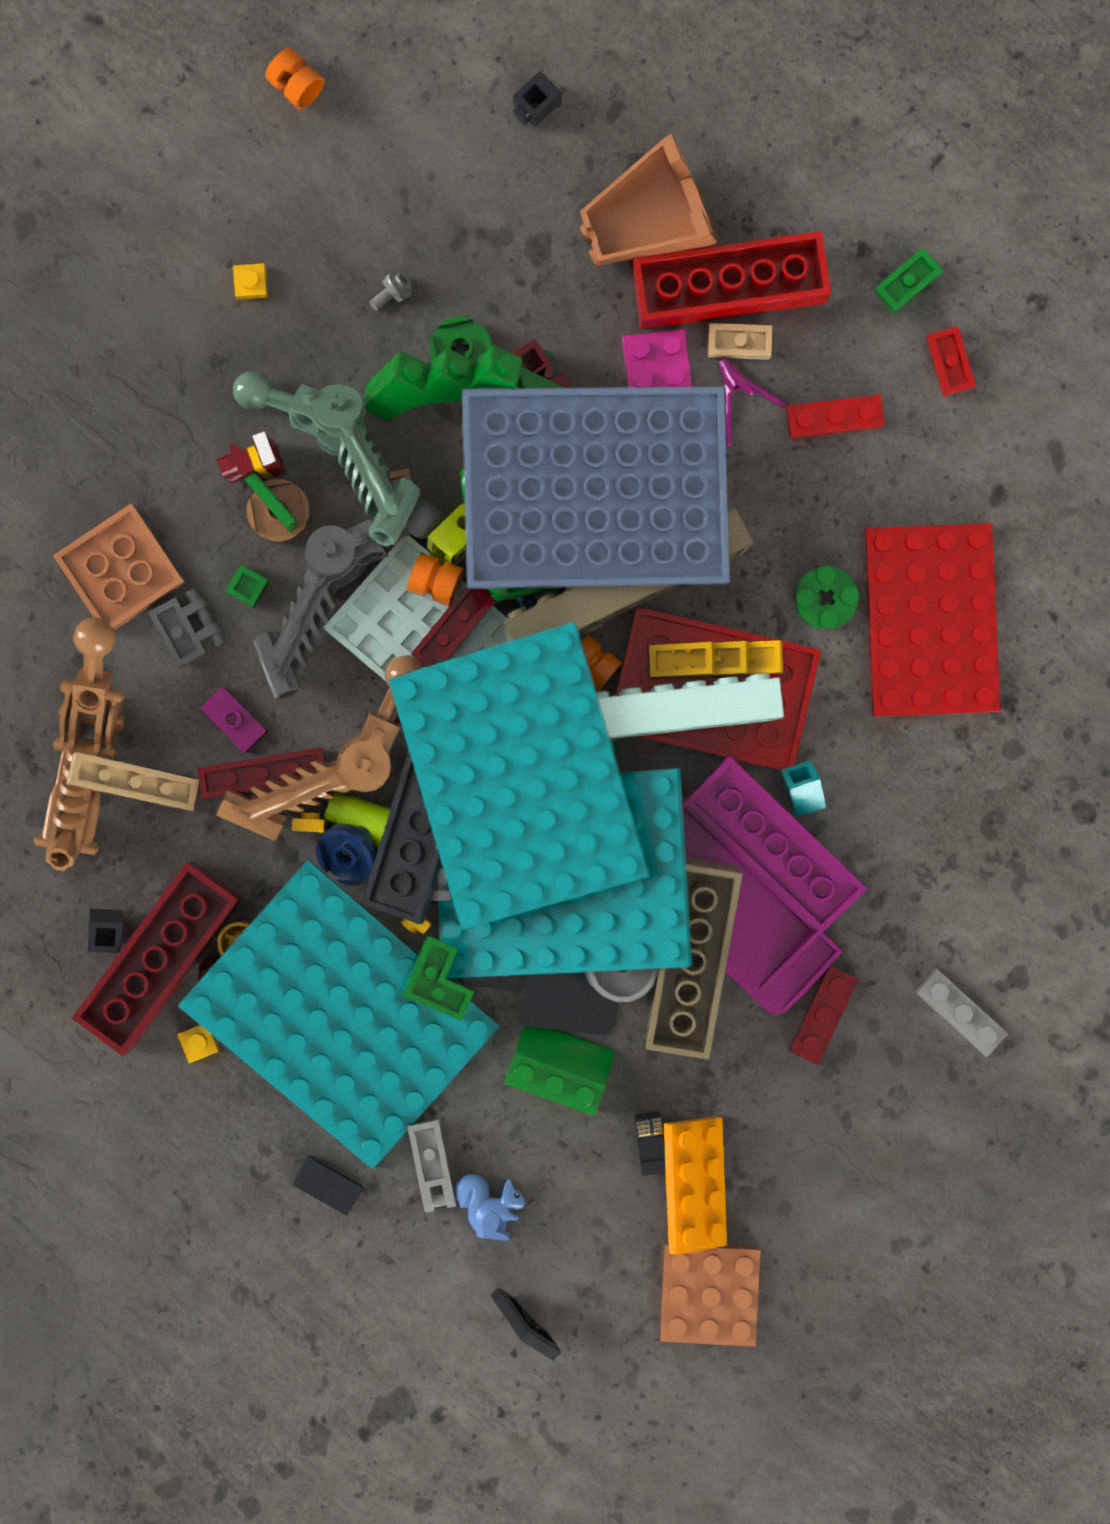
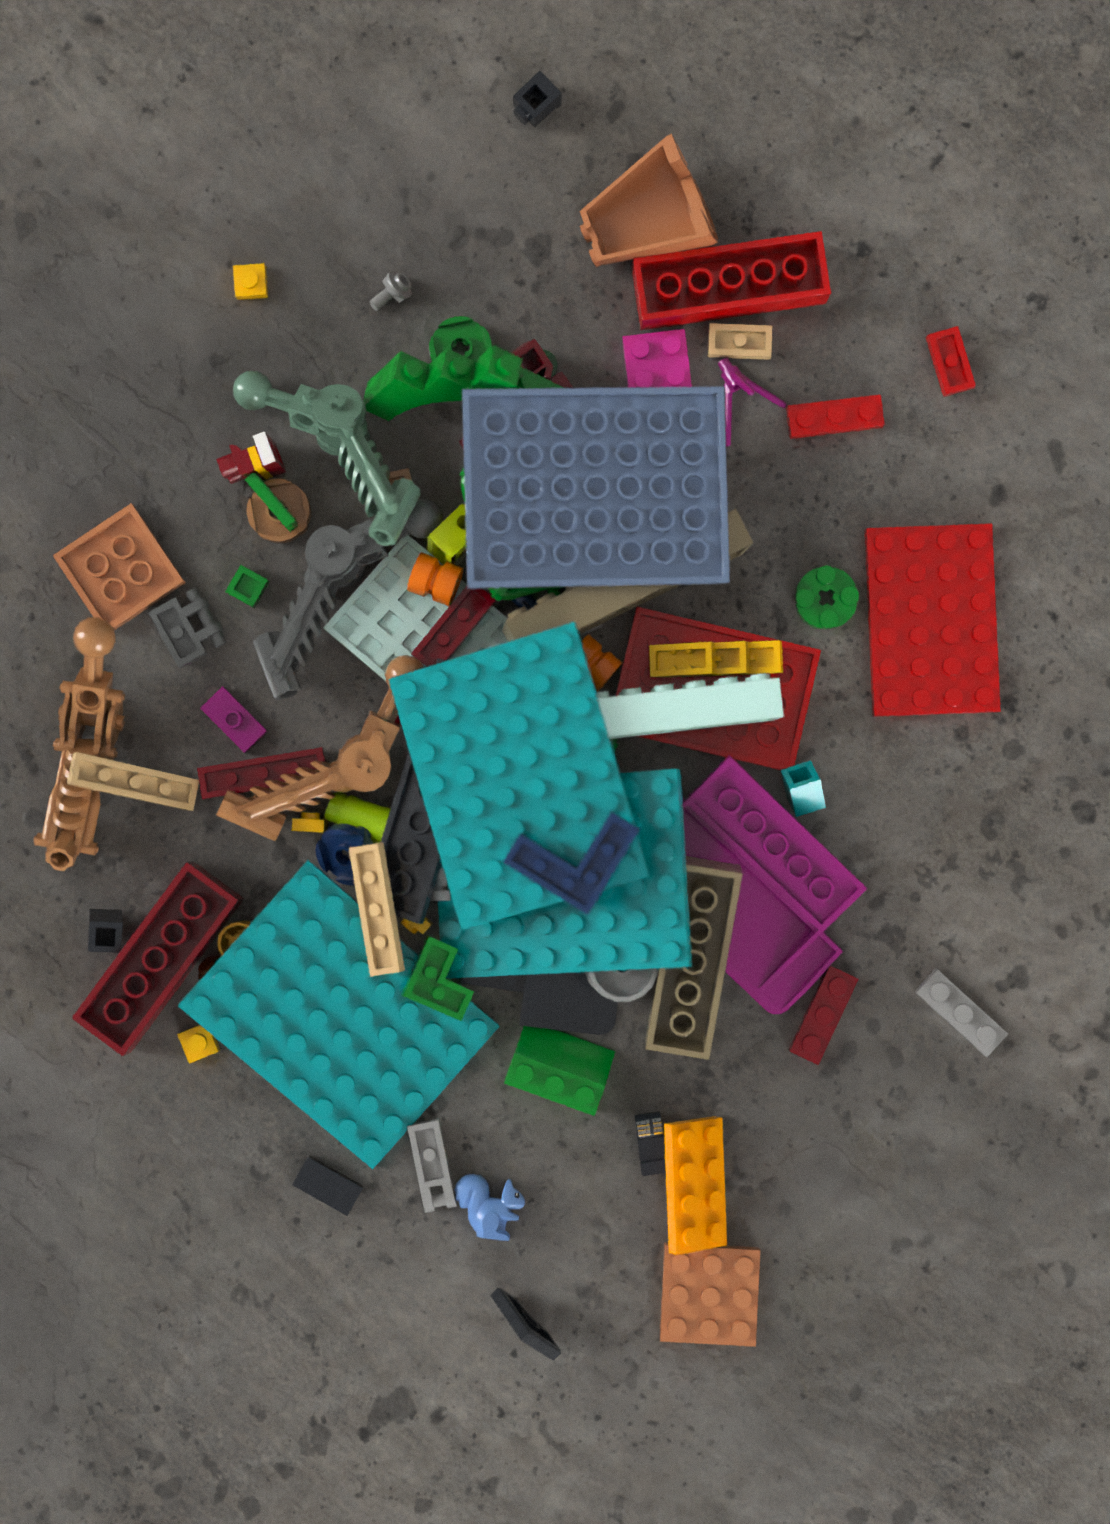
(290, 75): orange wheel -> none
(376, 909): none -> tan plate
(581, 884): none -> dark blue plate
(908, 280): green plate -> none

